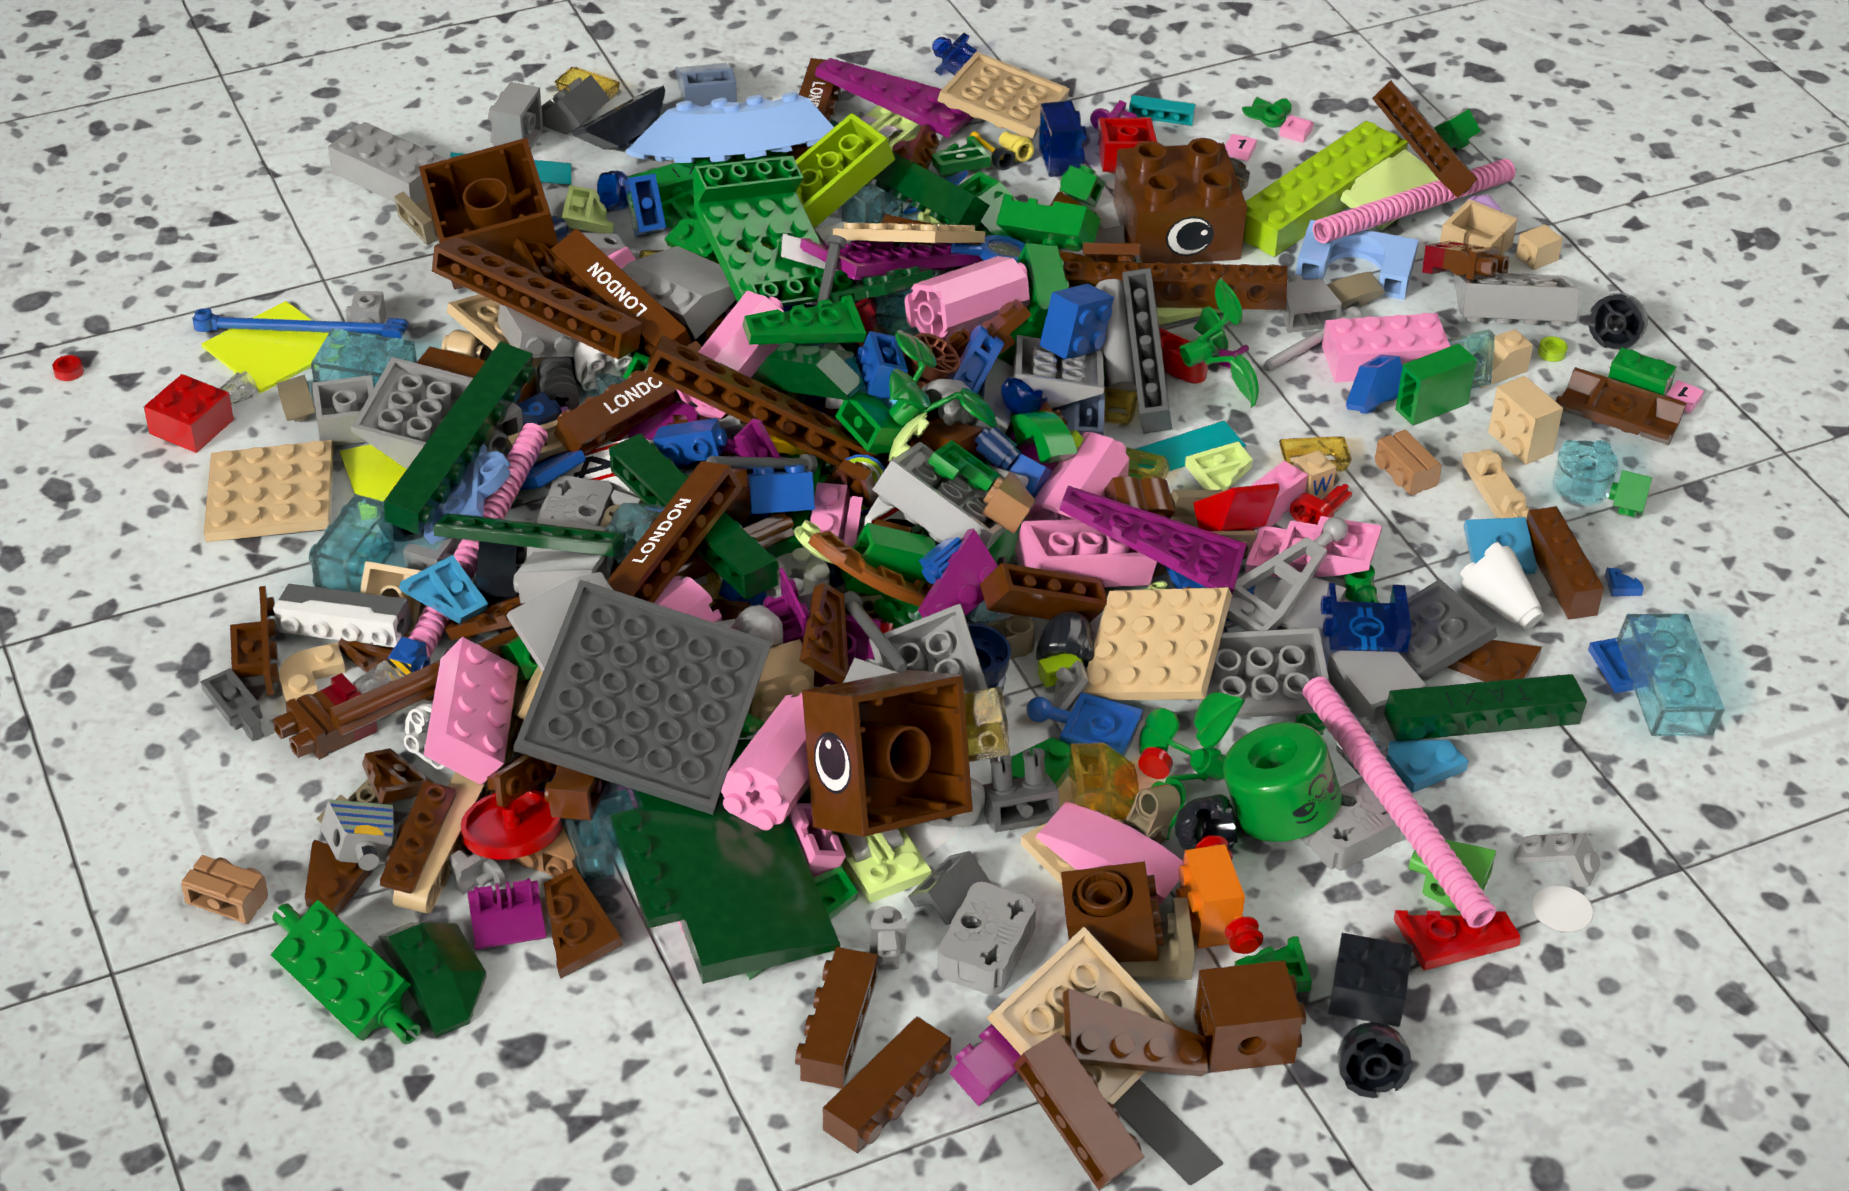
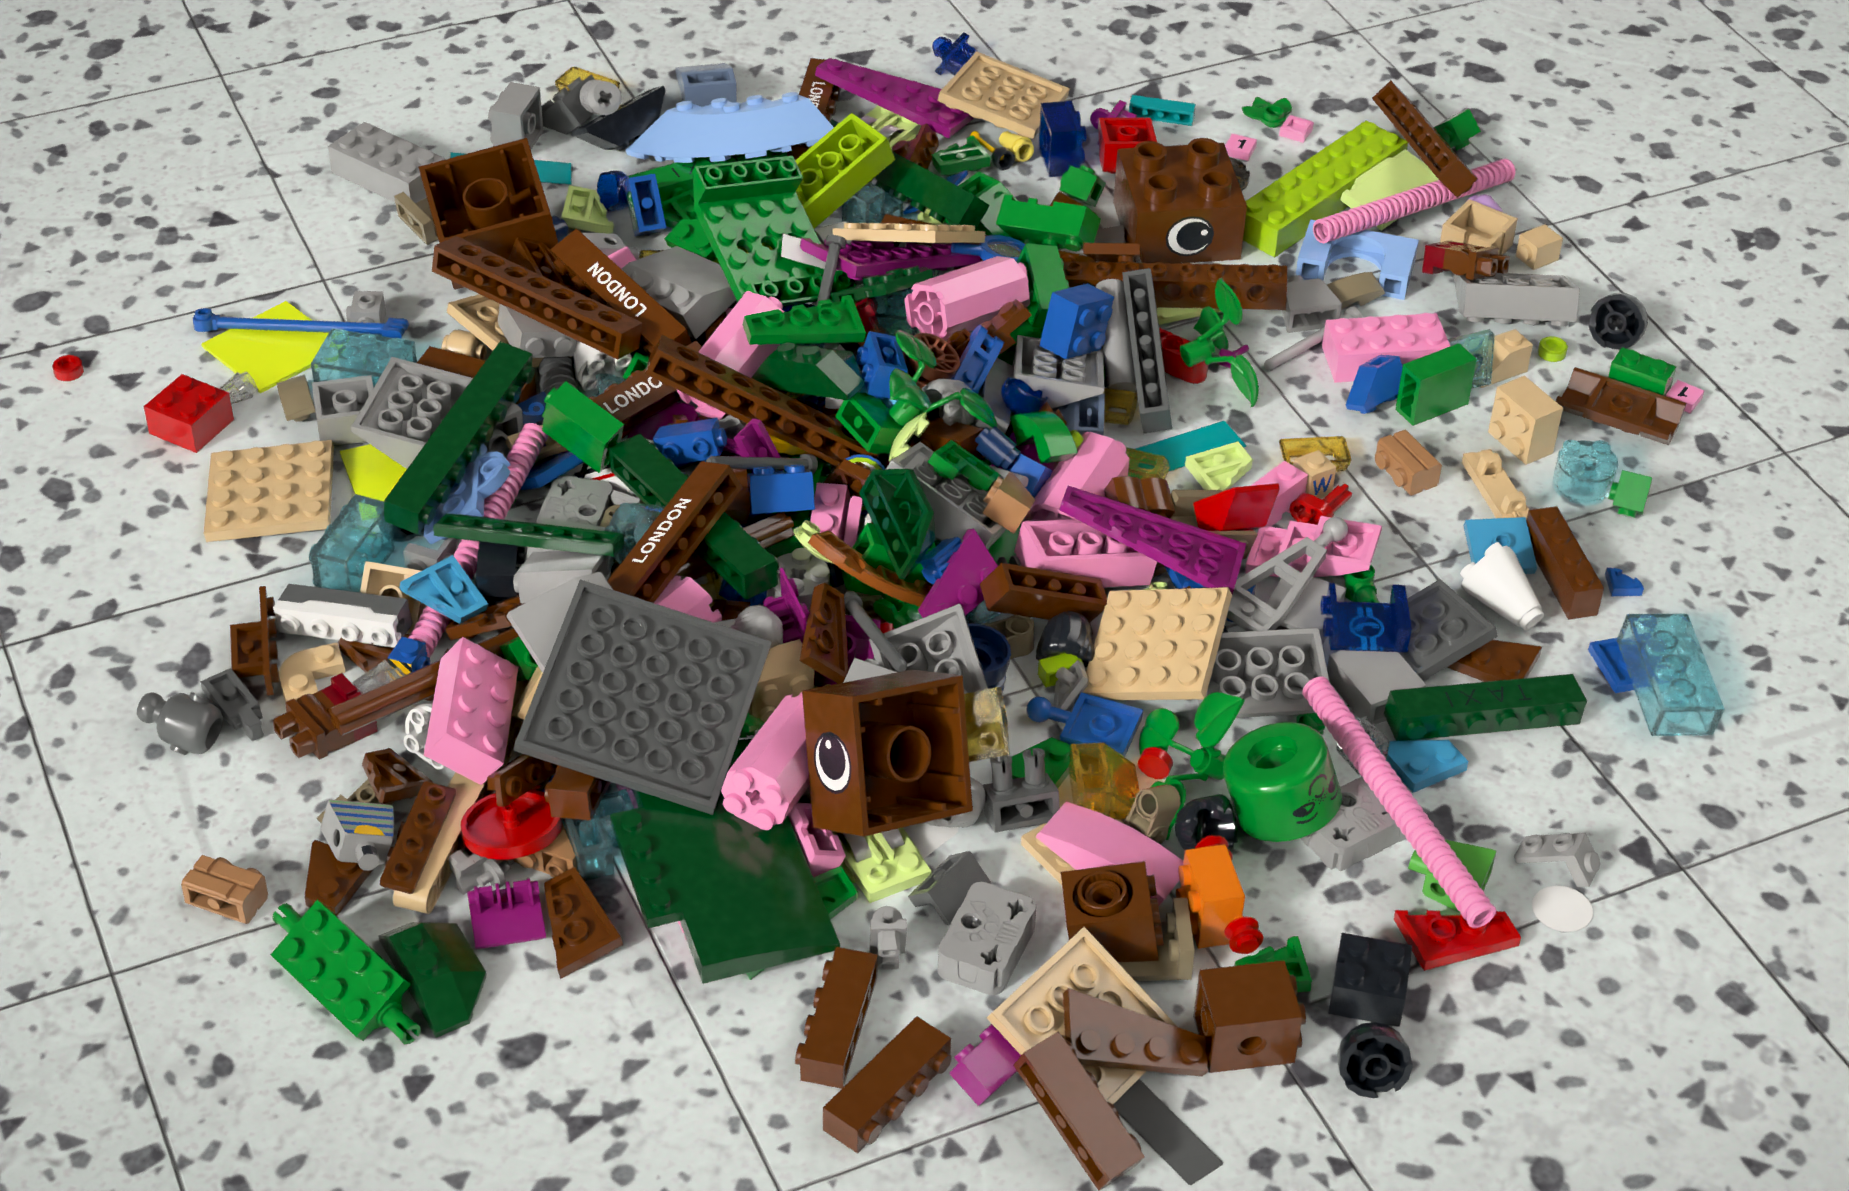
(182, 721): none -> dark grey piece
(581, 425): none -> green brick
(609, 101): none -> light grey piece
(900, 516): none -> dark green wedge

